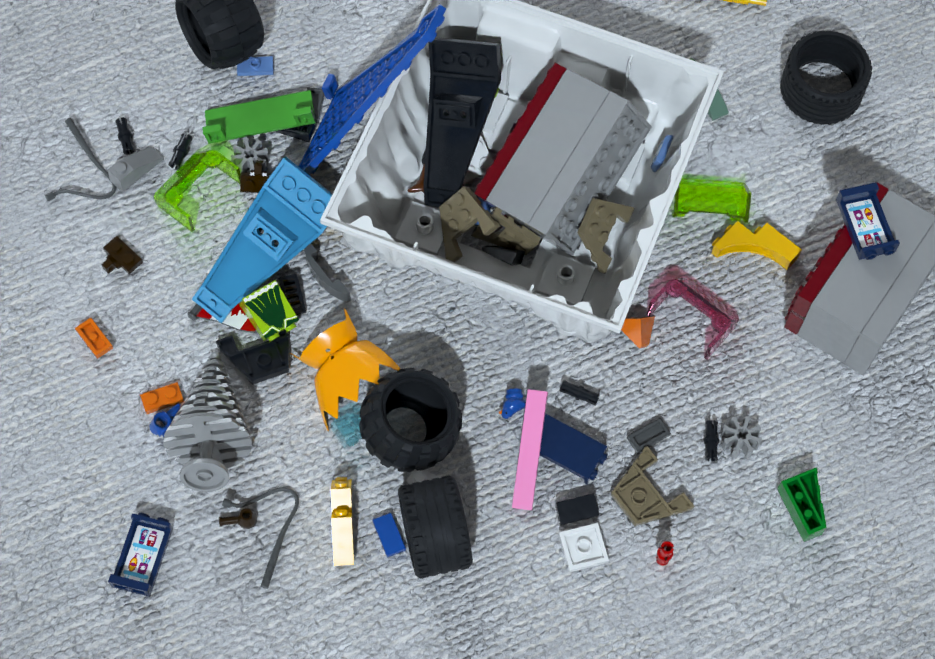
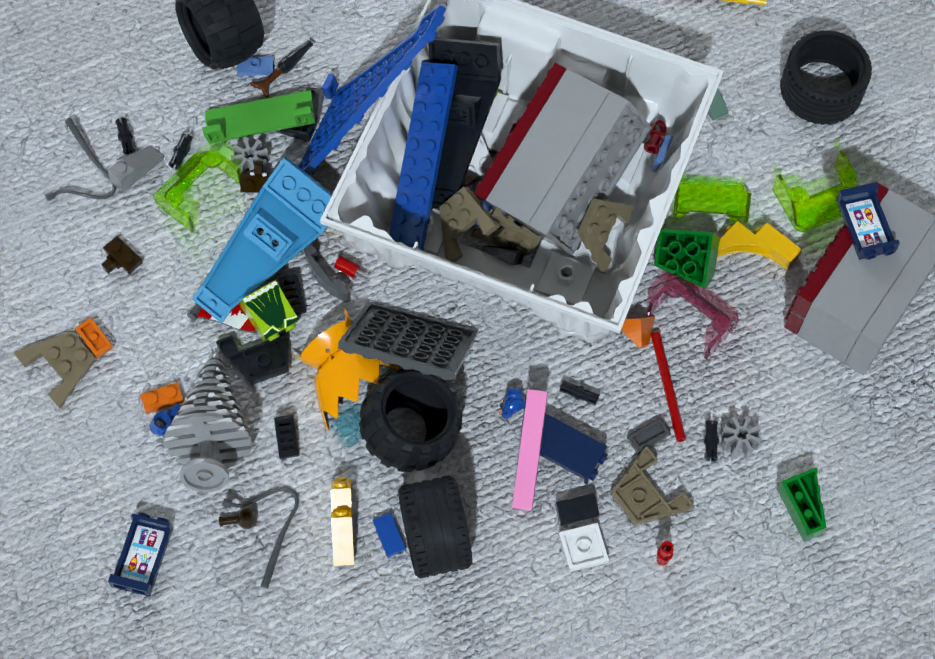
(66, 356): none -> dark tan wing
(284, 66): none -> piece
(286, 420): none -> black slope
(350, 268): none -> red piece
(408, 340): none -> dark grey plate
(423, 153): none -> blue plate
(655, 137): none -> dark red connector
(668, 387): none -> red piece
(688, 255): none -> green wedge
(820, 208): none -> clear neon green windscreen

